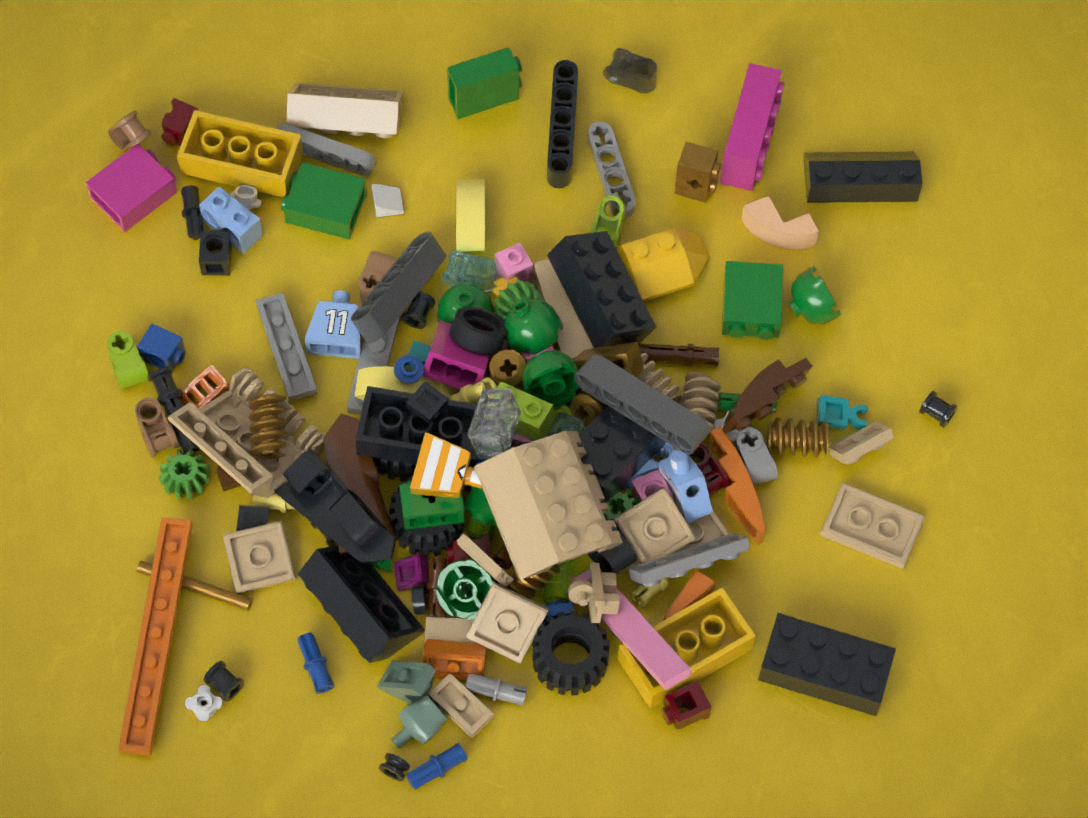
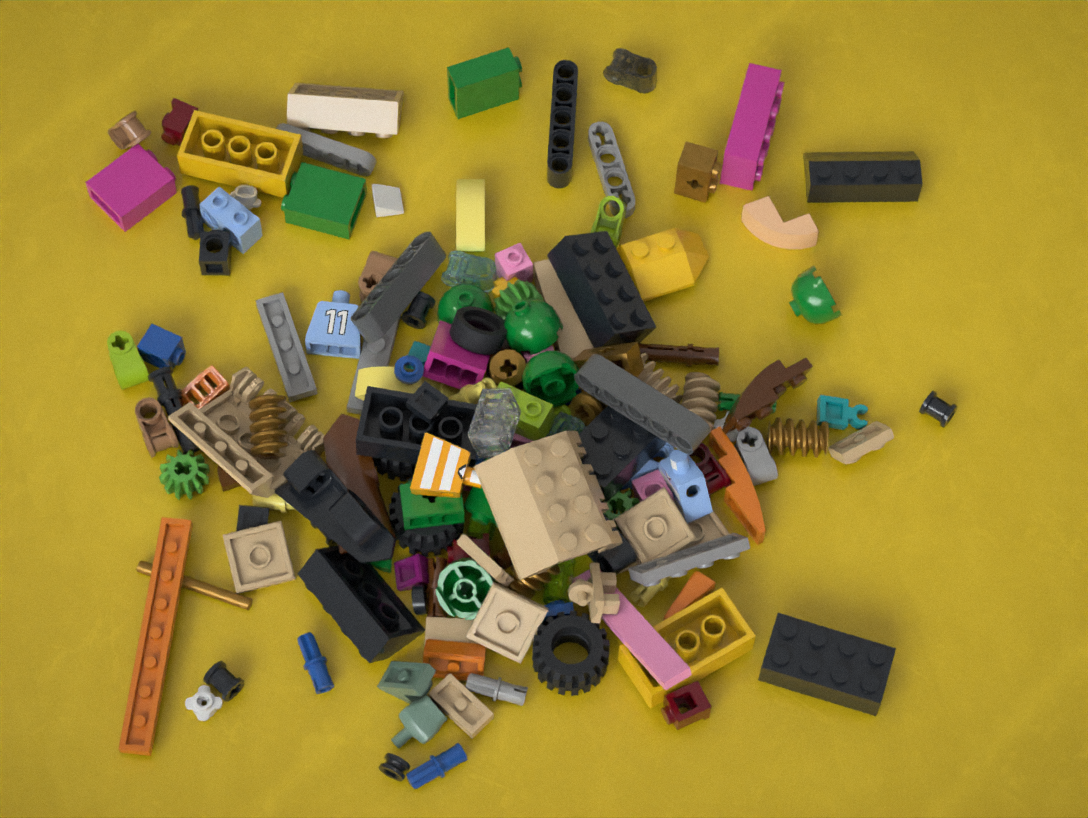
(752, 300): green brick -> none
(872, 525): tan tile -> none

